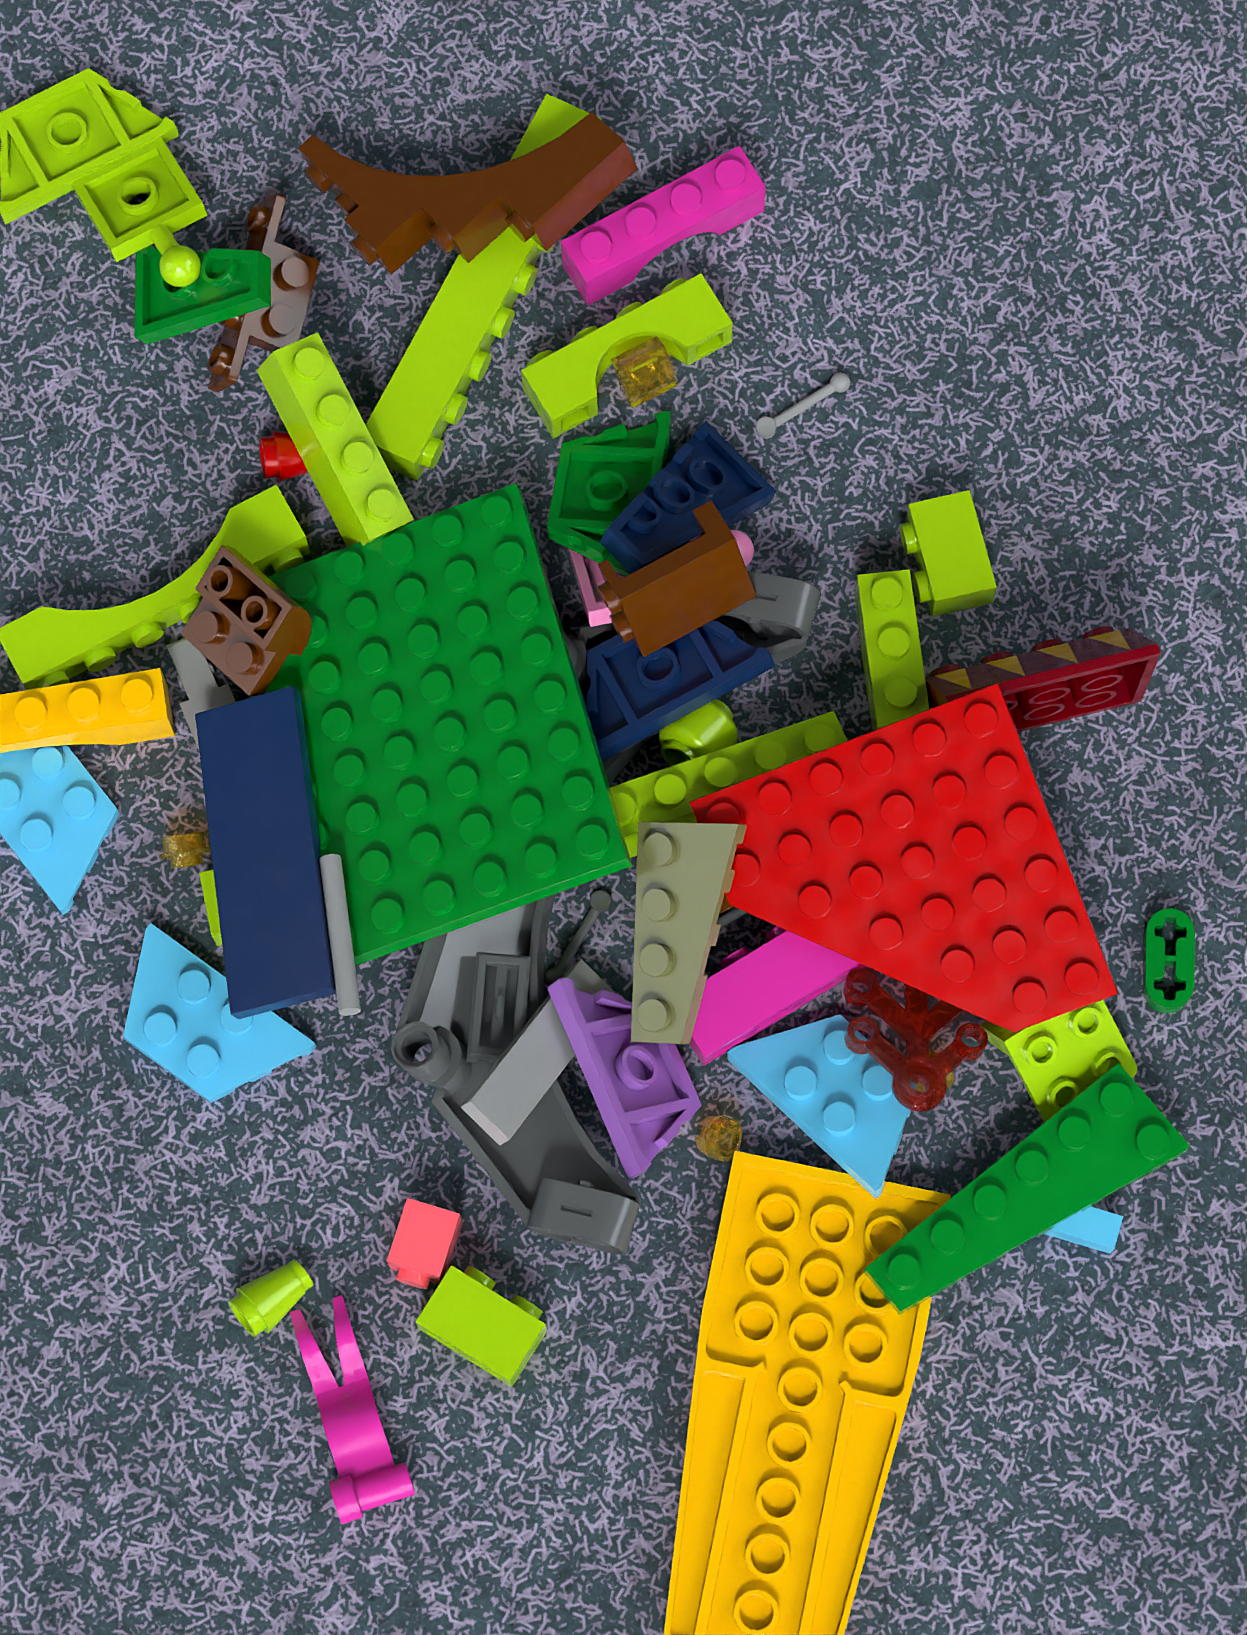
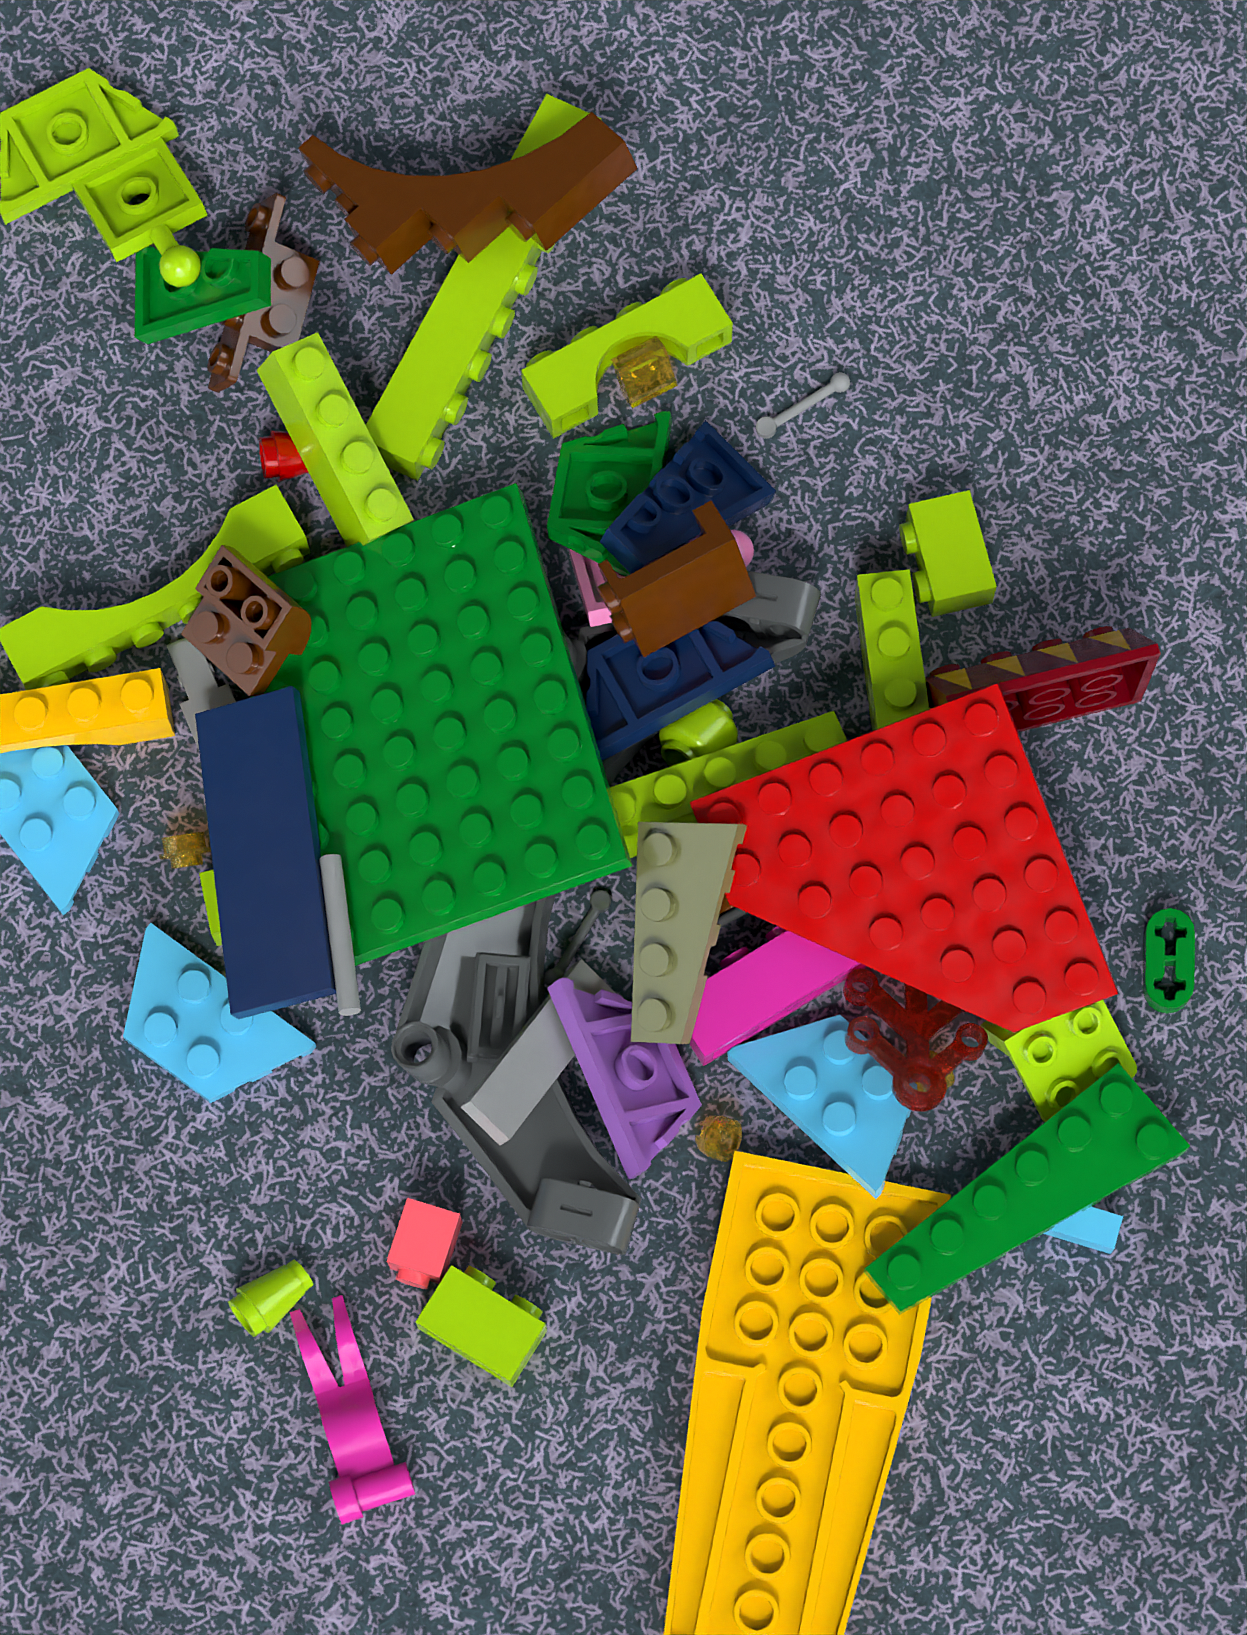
(702, 201): dark pink arch -> none

